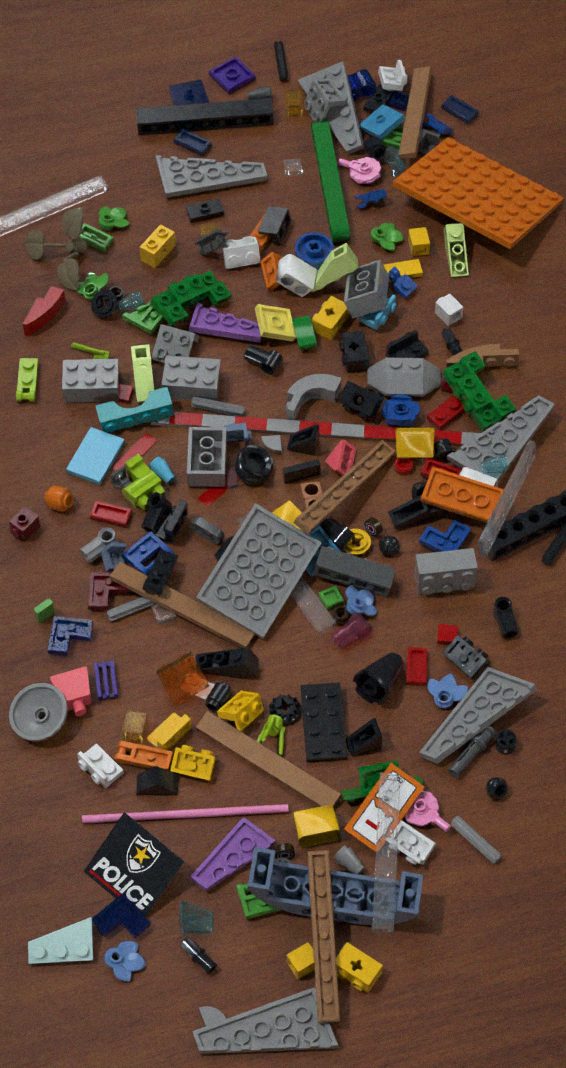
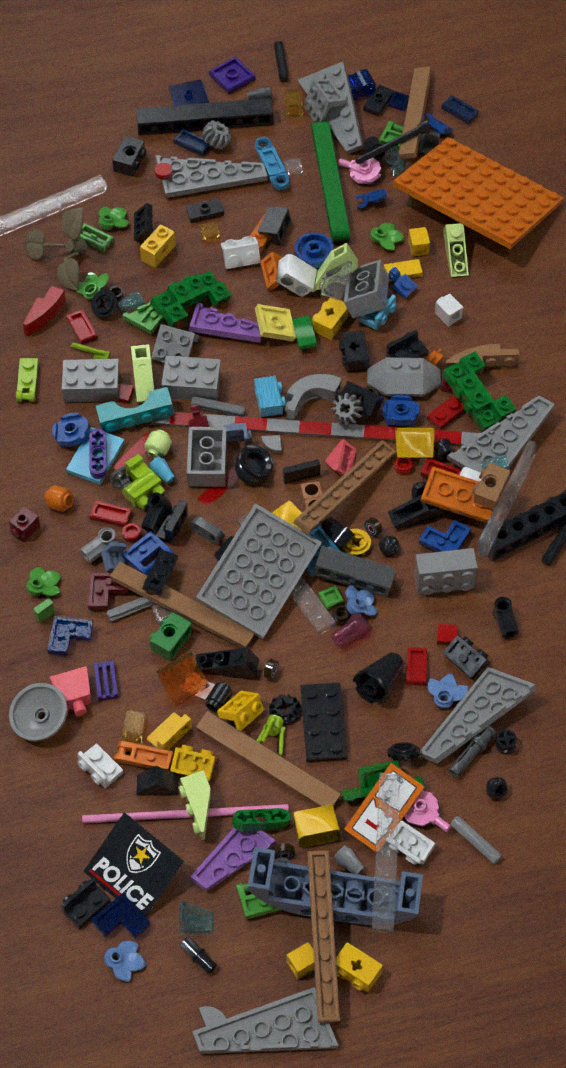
(43, 582): none -> bright green plate
(64, 945): light aqua wing -> none
(70, 438): none -> blue plate
(81, 327): none -> red tile
(84, 903): none -> black bracket
(93, 447): none -> dark purple beam
(129, 156): none -> black brick
(131, 532): none -> red tile
(143, 223): none -> black bracket
(158, 443): none -> yellowish green head
(163, 171): none -> red tile
(169, 646): none -> green brick
(198, 421): none -> dark red plate
(198, 796): none -> yellowish green slope
(212, 241): dark grey hinge -> none
(216, 134): none -> light grey gear
(247, 819): none -> green beam
(266, 360): black piece -> none
(268, 396): none -> medium azure brick
(271, 669): none -> dark brown tile
(272, 163): none -> dark azure plate
(305, 440): black slope -> none
(335, 281): none -> clear slope
(340, 407): none -> light grey gear
(365, 739): black slope -> none
(382, 122): dark azure plate -> none
(393, 78): white bracket -> none
(403, 751): none -> black gear
(423, 128): none -> black piece
(435, 357): none -> orange plate
(451, 341): black axle -> none
(487, 495): none -> medium nougat brick

